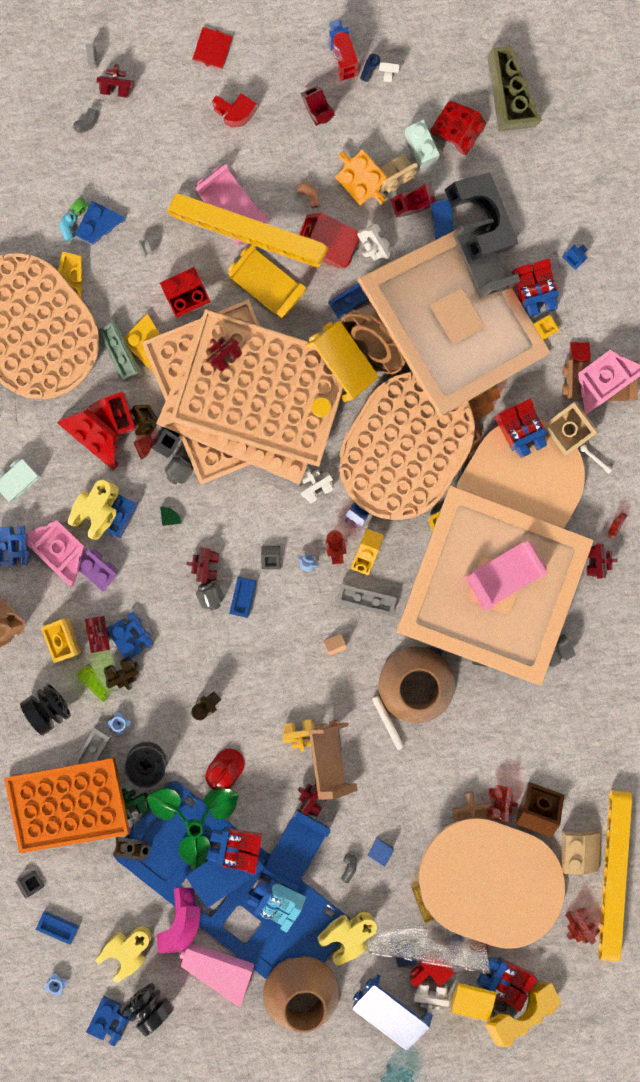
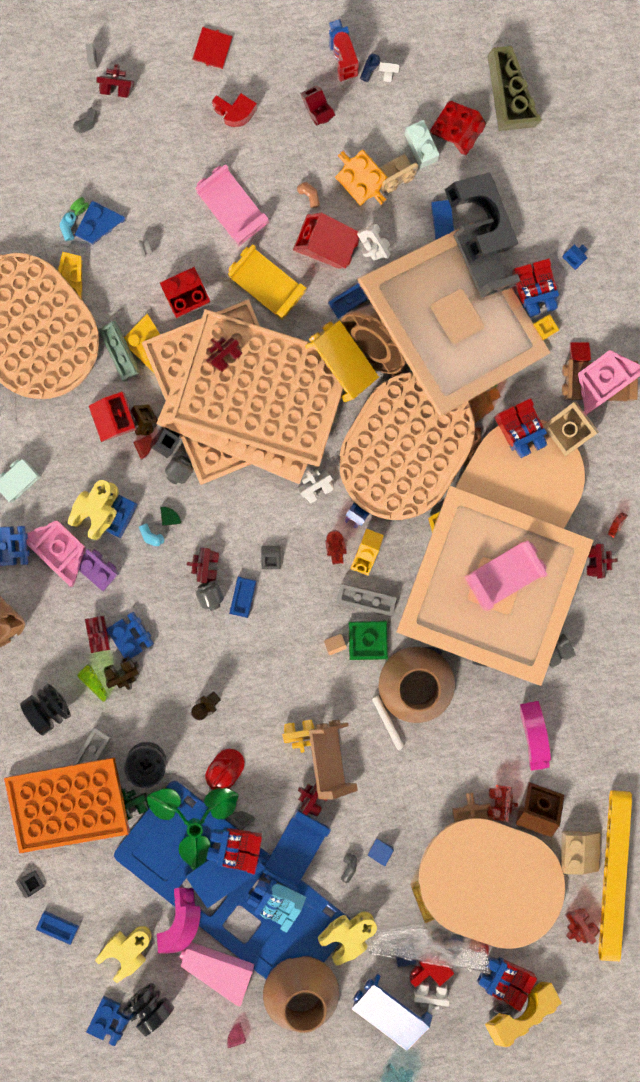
(57, 990): light blue plate -> none
(61, 640): yellow slope -> none
(93, 435): red wing -> none
(118, 728): light blue plate -> none
(131, 849): dark brown hips -> none
(150, 538): none -> medium azure arm
(236, 1036): none -> clear pink tile
(241, 819): none -> dark grey tile
(247, 230): yellow beam -> none
(308, 562): light blue plate -> none
(321, 407): yellow tile -> none
(368, 640): none -> green tile
(413, 201): dark red brick -> none
(472, 1002): yellow slope -> none
(536, 735): none -> dark pink arch
(583, 448): white hinge -> none

